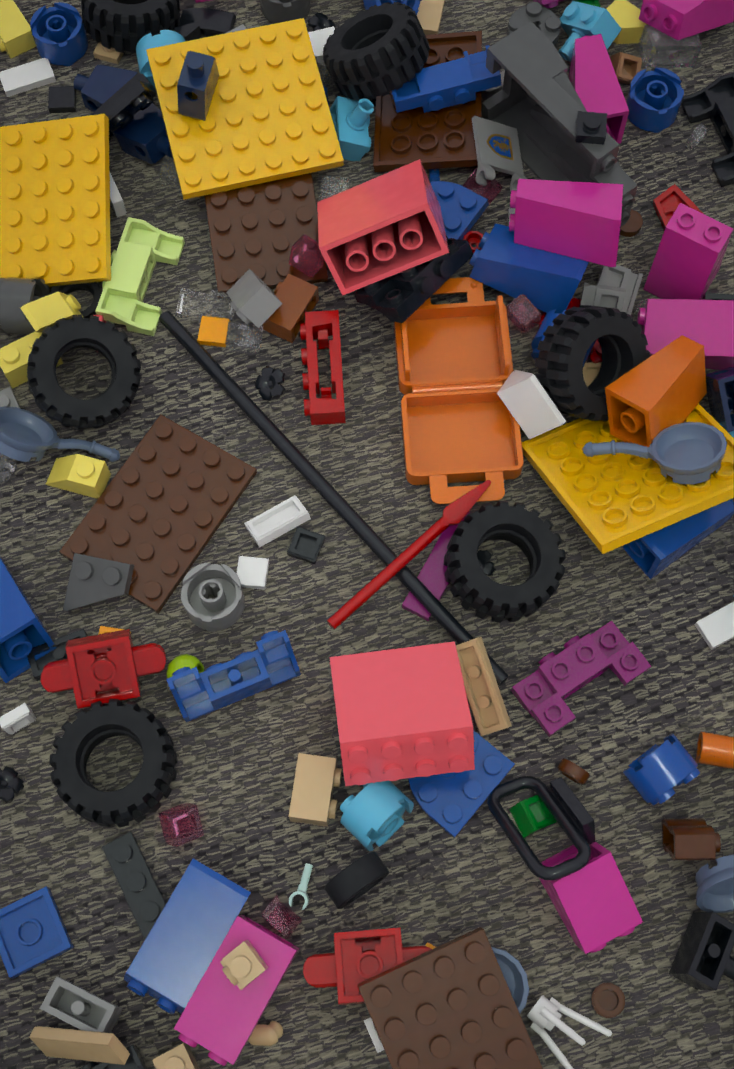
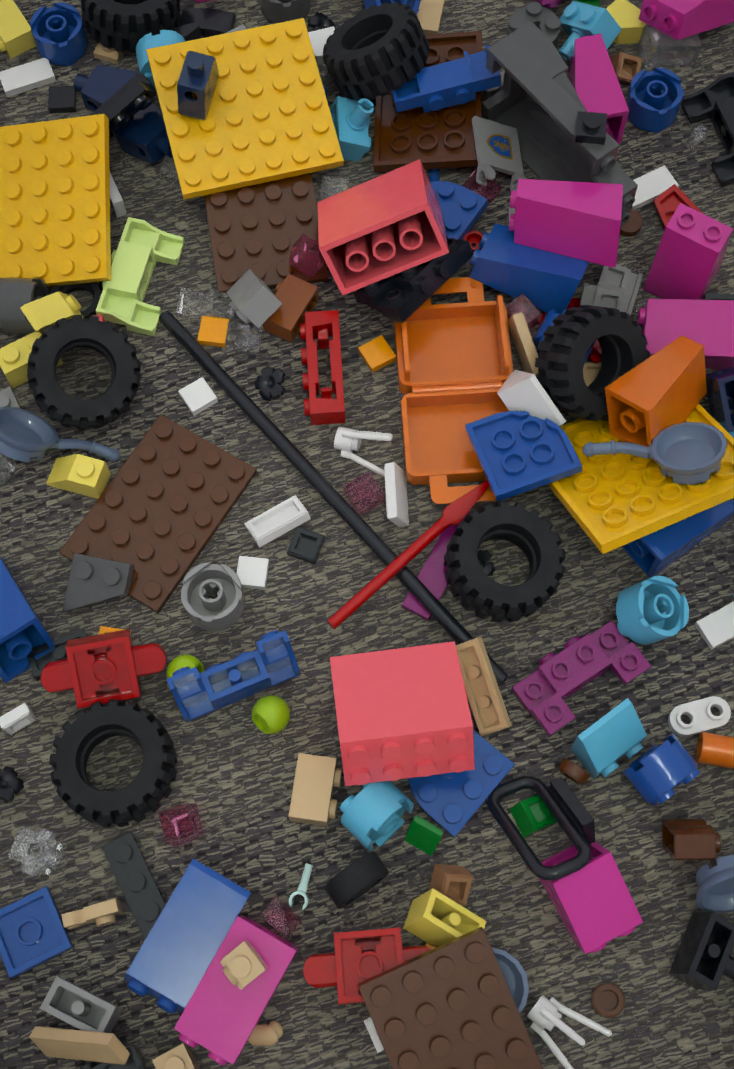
(28, 844): none -> clear brick
(101, 913): none -> tan plate
(198, 396): none -> white tile
(271, 714): none -> lime piece
(350, 439): none -> white plant
(364, 493): none -> clear pink slope
(376, 353): none -> light orange tile
(396, 494): none -> white tile
(424, 835): none -> green slope
(439, 918): none -> light yellow slope
(452, 882): none -> medium nougat slope
(521, 452): none -> blue plate
(523, 342): none -> tan tile
(609, 740): none -> medium azure slope
(651, 610): none -> medium azure brick
(652, 185): none -> white tile
(700, 716): none -> white plate

